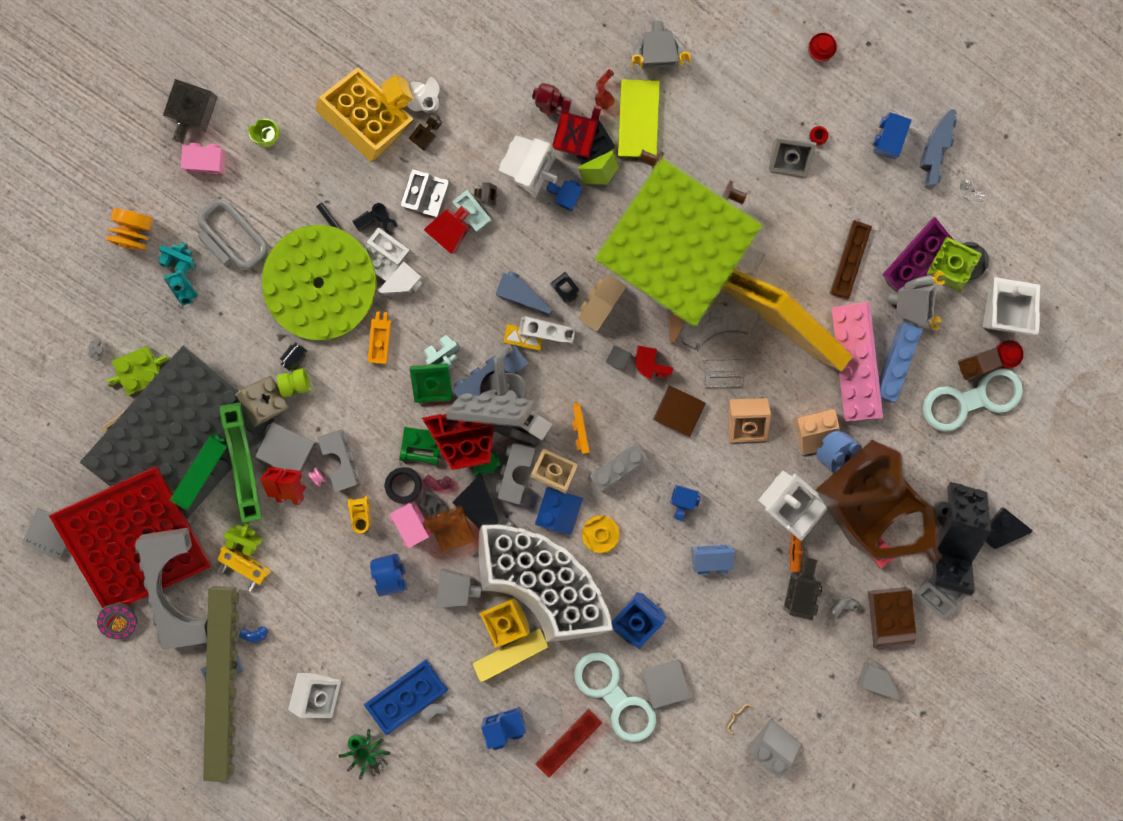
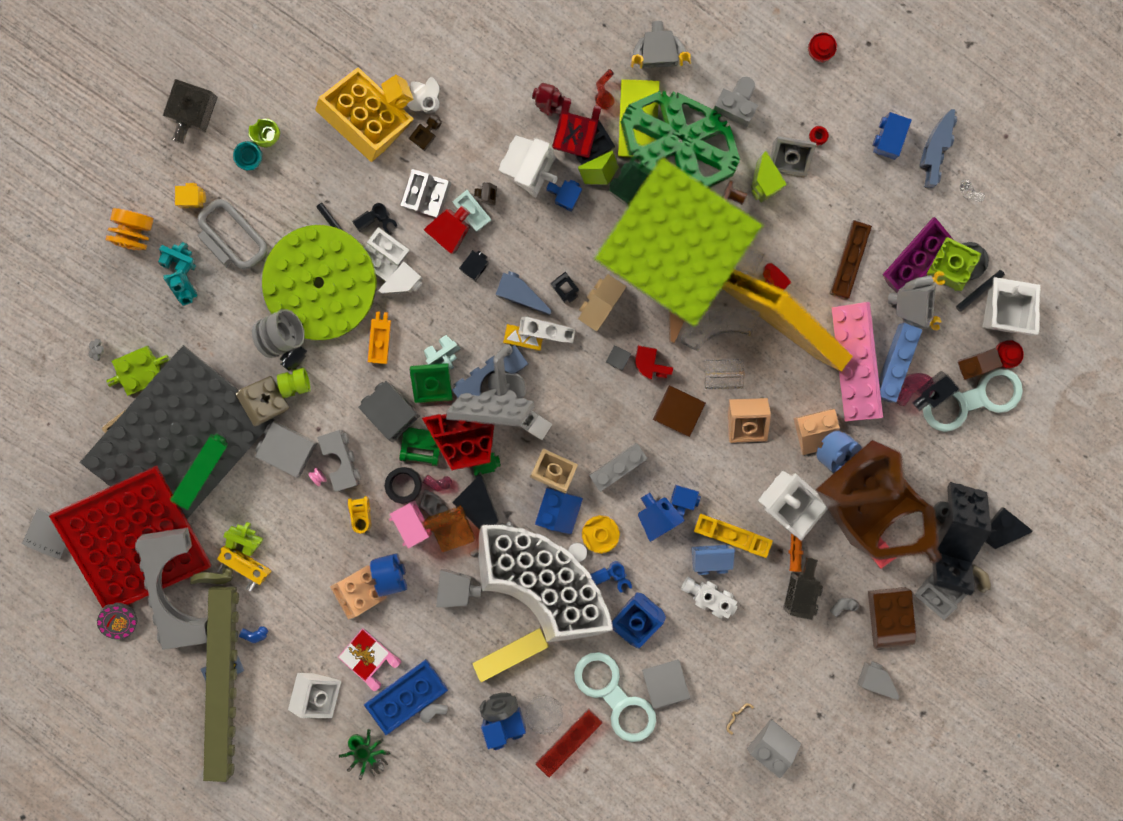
(189, 196): none -> yellow brick
(203, 159): bright pink brick -> none
(212, 578): none -> olive arm
(241, 462): bright green arch -> none
(247, 155): none -> teal hair
(278, 333): none -> light grey wheel
(283, 485): red hips -> none
(357, 593): none -> light nougat bracket
(365, 656): none -> flag
(388, 411): none -> dark grey brick
(474, 265): none -> black brick
(498, 707): none -> dark grey tile
(505, 622): yellow slope -> none
(518, 456): light grey arch -> none
(519, 436): dark grey tile -> none
(578, 425): light orange hinge -> none
(578, 550): none -> white tile
(616, 570): none -> blue bar
(628, 183): none -> clear green brick
(658, 516): none -> blue torso
(675, 128): none -> green plate
(716, 600): none -> white brick
(733, 535): none -> yellow slope
(737, 104): none -> light grey brick
(766, 179): none -> lime slope
(775, 277): none -> red rock
(911, 385): none -> clear pink brick
(941, 385): none -> black torso
(979, 291): none -> black bar
(984, 581): none -> dark tan arm

